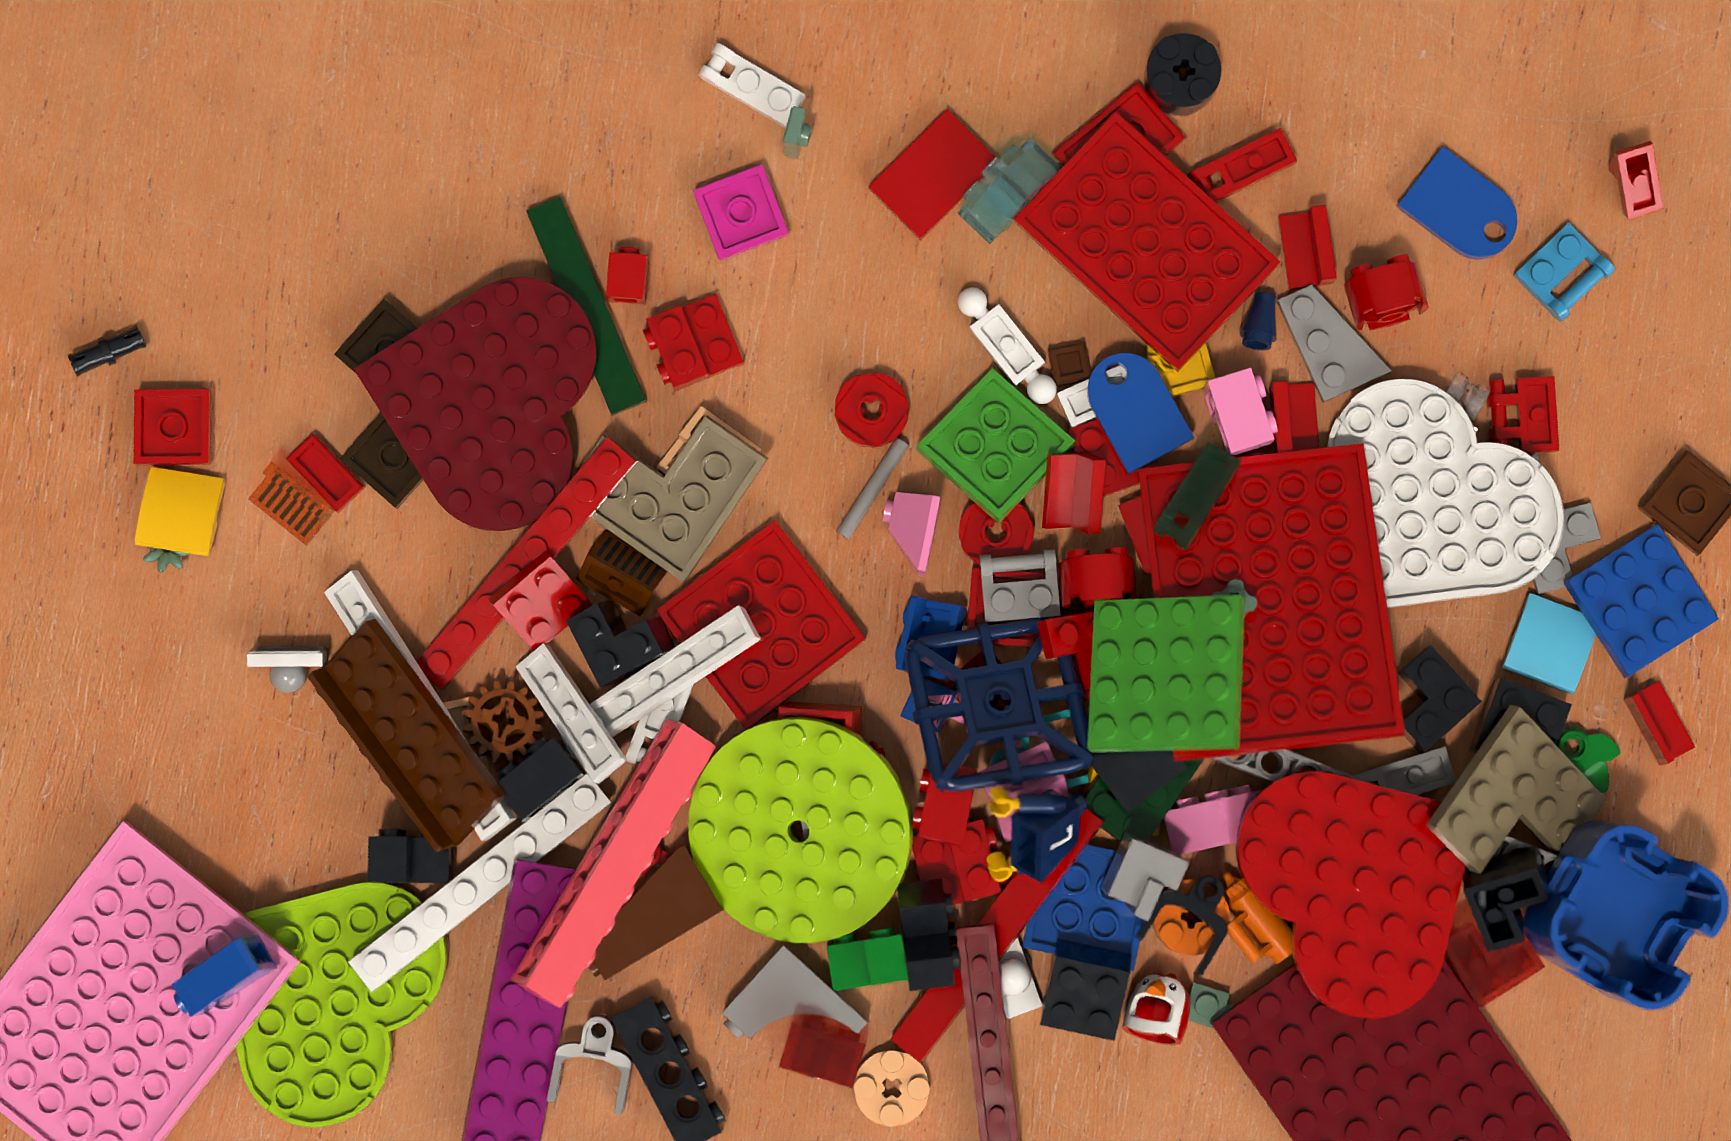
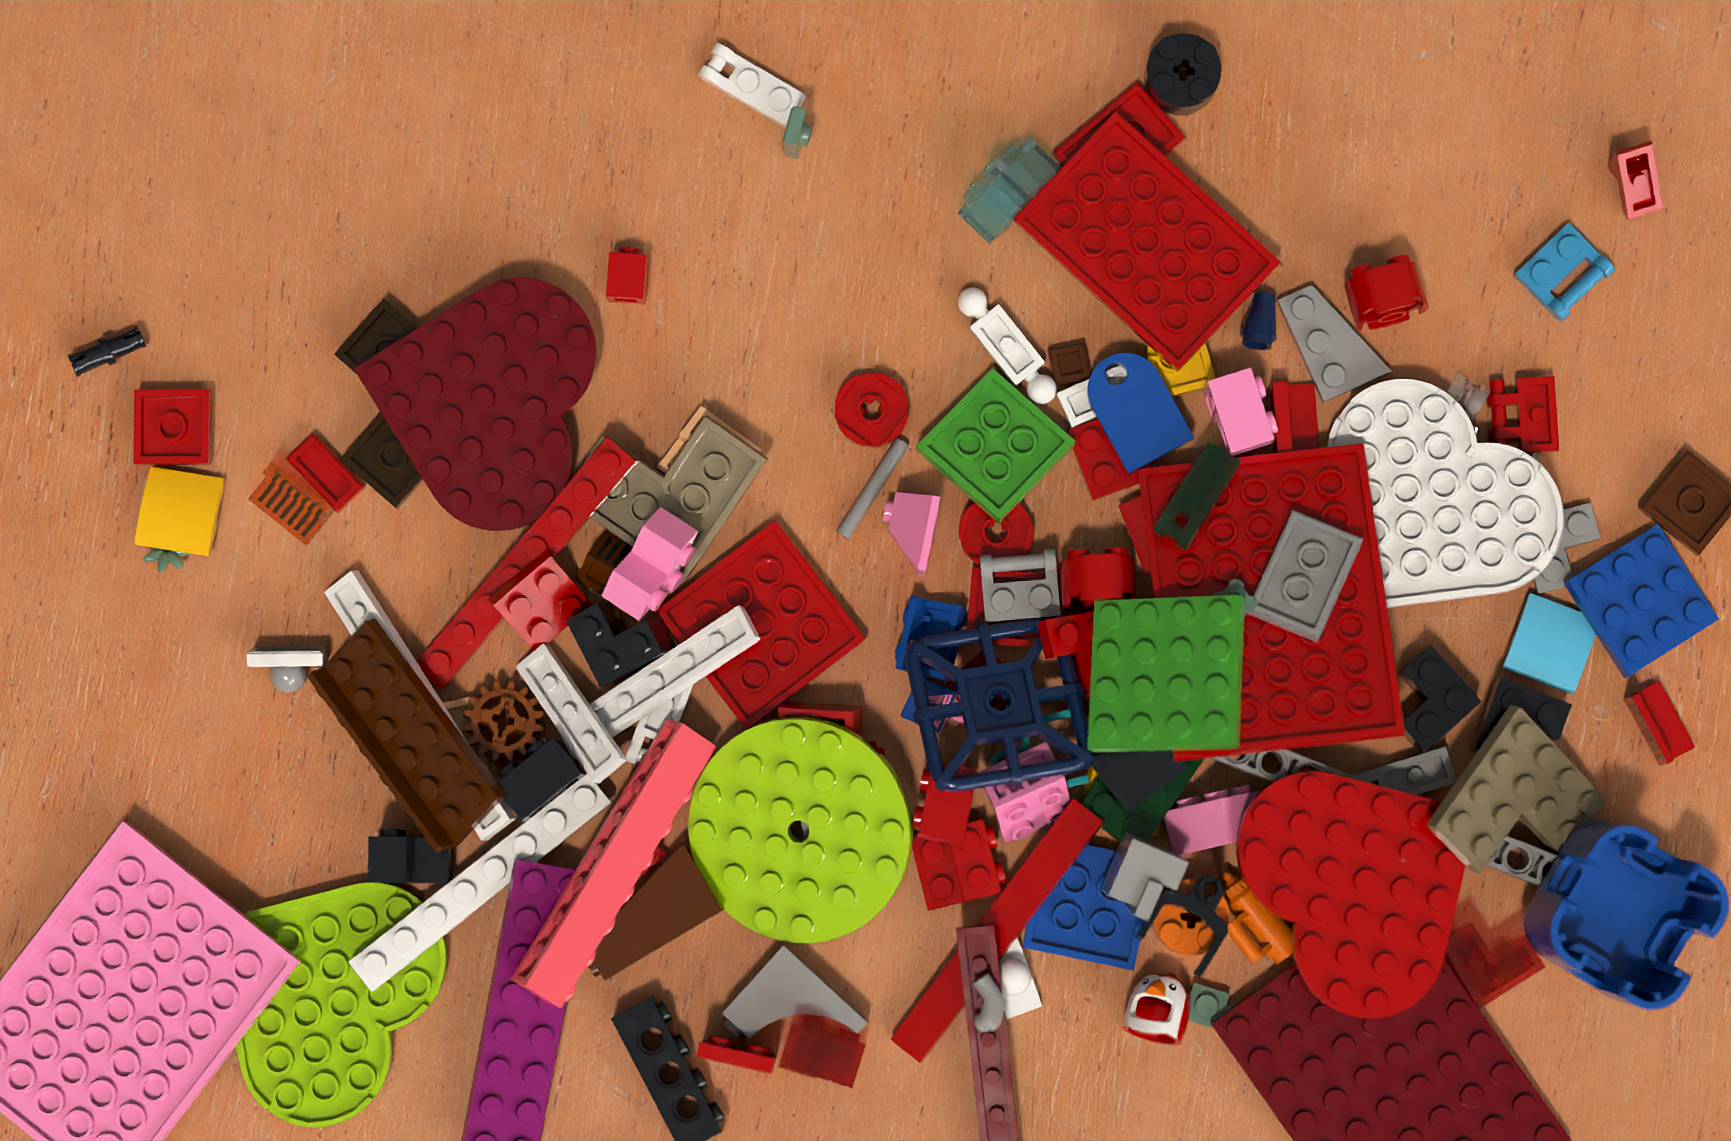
(223, 975): blue slope -> none
(576, 279): dark green tile -> none
(594, 1047): light grey piece -> none
(652, 565): none -> bright pink brick
(692, 342): red plate -> none
(721, 1050): none -> red plate
(741, 212): dark pink plate -> none
(867, 961): green brick -> none
(869, 1088): light nougat plate -> none
(928, 934): black brick -> none
(932, 174): red tile -> none
(993, 1005): none -> light grey arm
(1041, 832): dark blue torso -> none
(1074, 492): red panel -> none
(1086, 989): black brick -> none
(1245, 165): red plate -> none
(1305, 576): none -> light grey tile
(1307, 248): red panel -> none
(1457, 205): blue tile -> none
(1501, 890): black brick -> none
(1590, 755): green plate -> none

